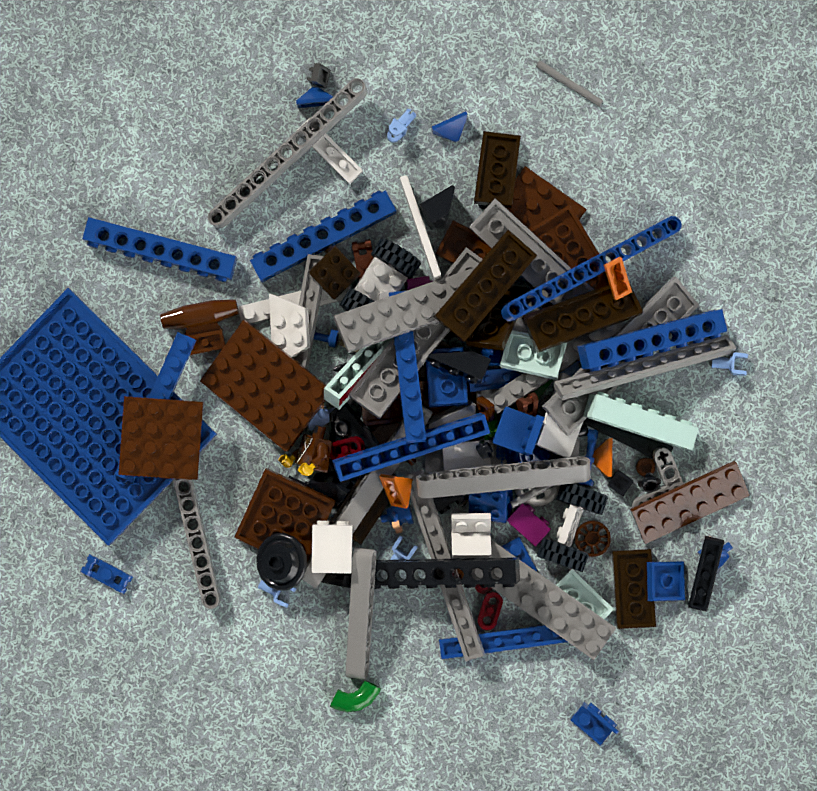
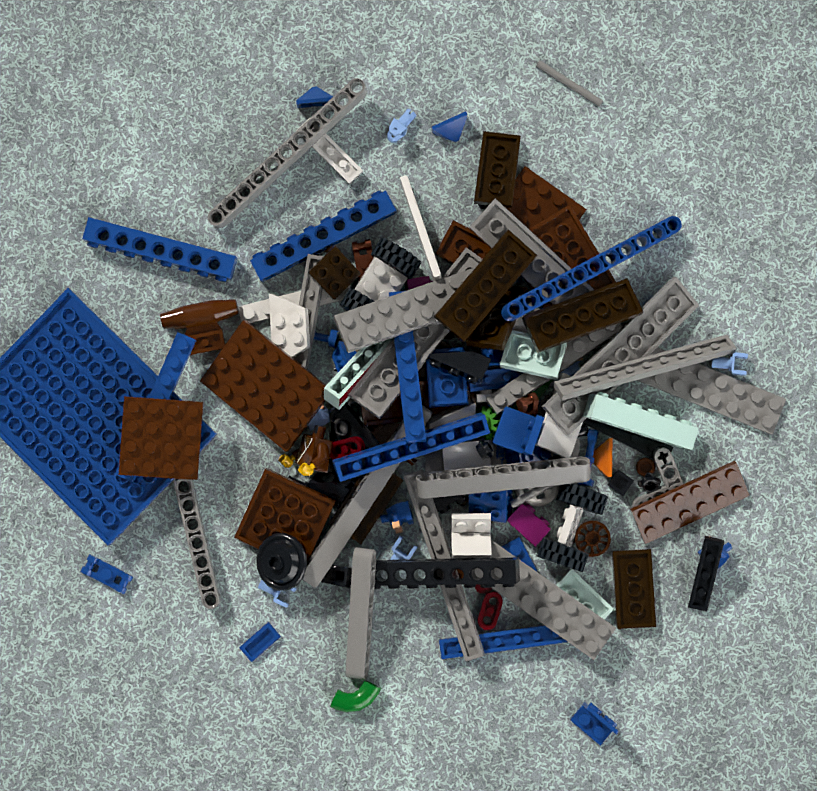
(260, 642): none -> blue tile
(320, 75): dark grey tile -> none
(332, 547): white brick -> none
(341, 356): none -> blue slope
(397, 489): orange slope -> none
(437, 208): black slope -> none
(485, 407): reddish brown tile -> none
(617, 278): orange slope -> none
(665, 581): blue tile -> none
(713, 320): blue brick -> none
(720, 394): none -> light grey plate

